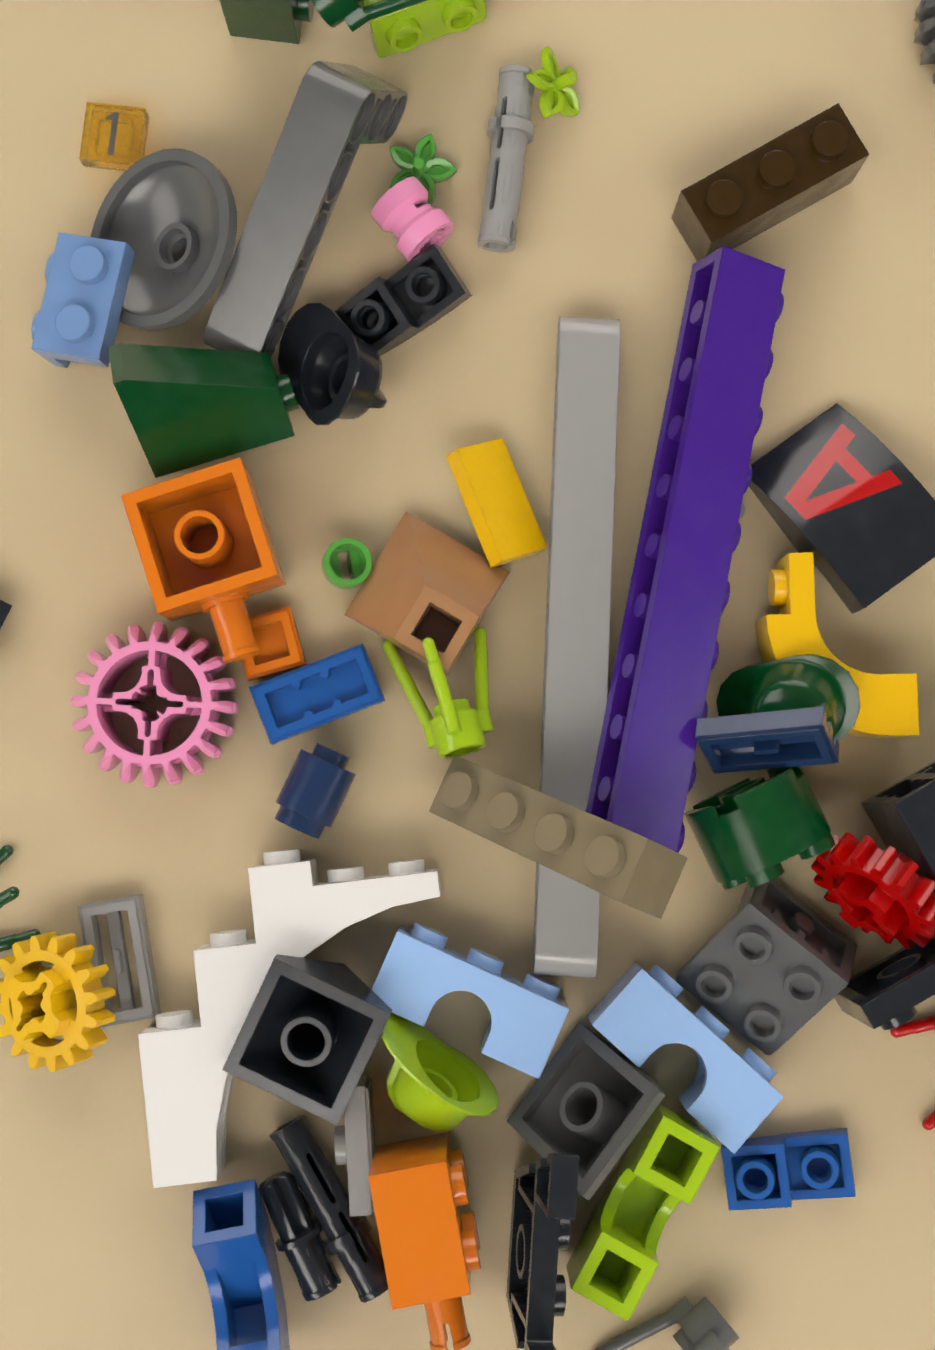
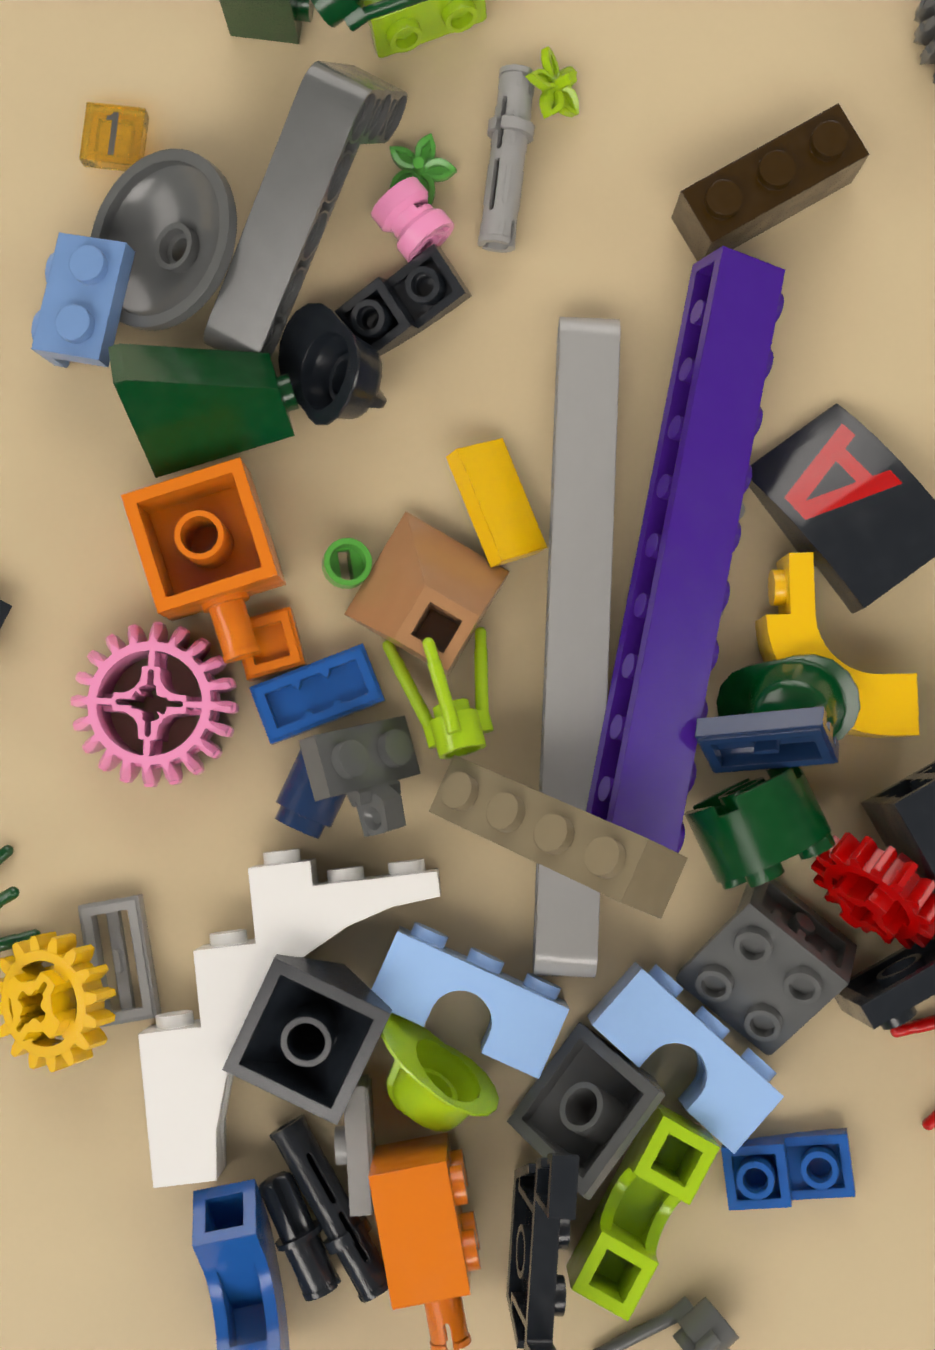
(366, 767): none -> dark grey hinge

